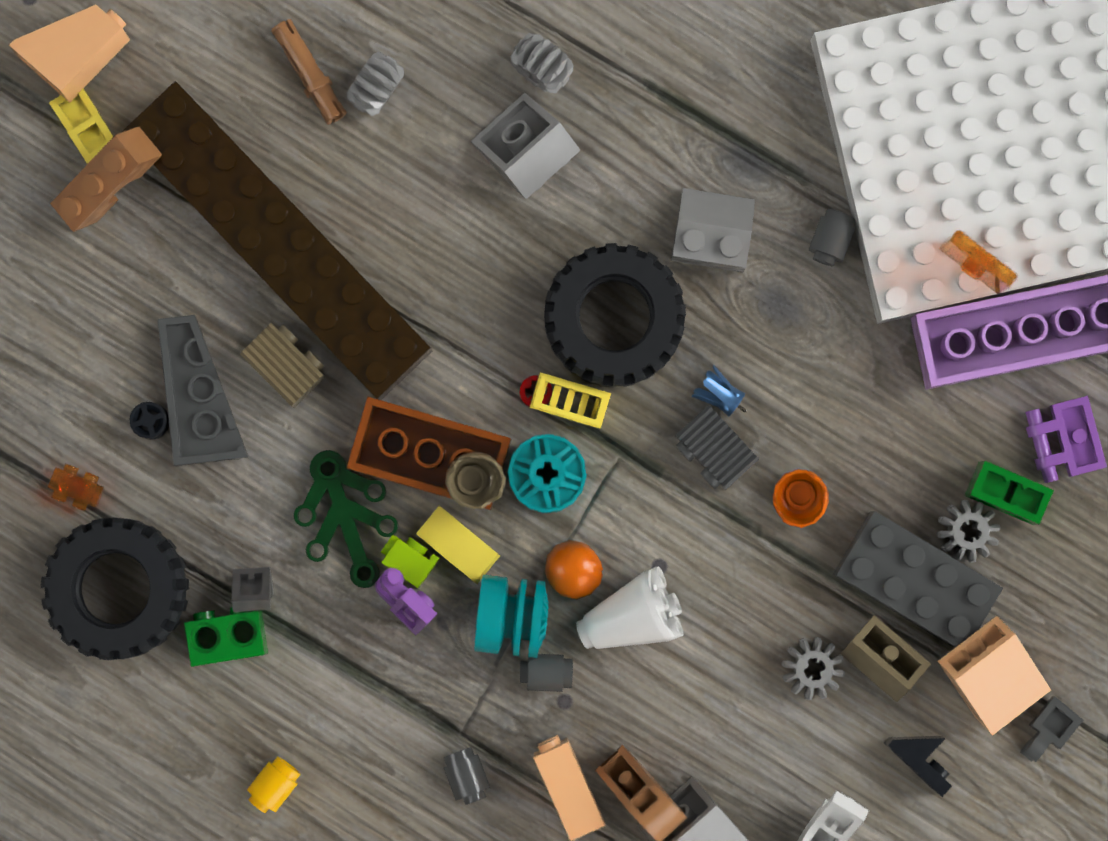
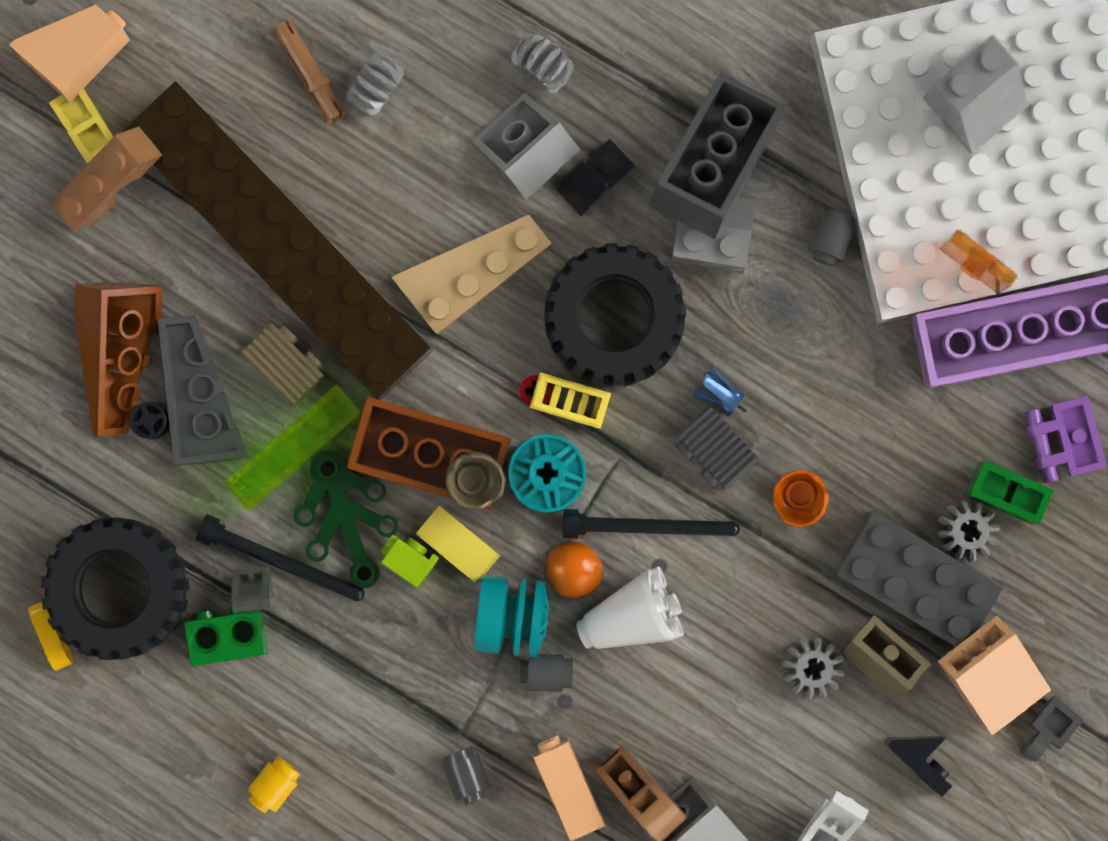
(56, 650): none -> yellow beam
(83, 490): clear orange piece -> none
(113, 339): none -> dark orange wedge
(214, 532): none -> black piece
(293, 448): none -> clear neon green brick
(410, 607): medium lavender plate -> none
(462, 277): none -> tan wing
(578, 524): none -> black piece
(595, 177): none -> black slope
(717, 155): none -> dark grey brick
(979, 94): none -> light grey slope

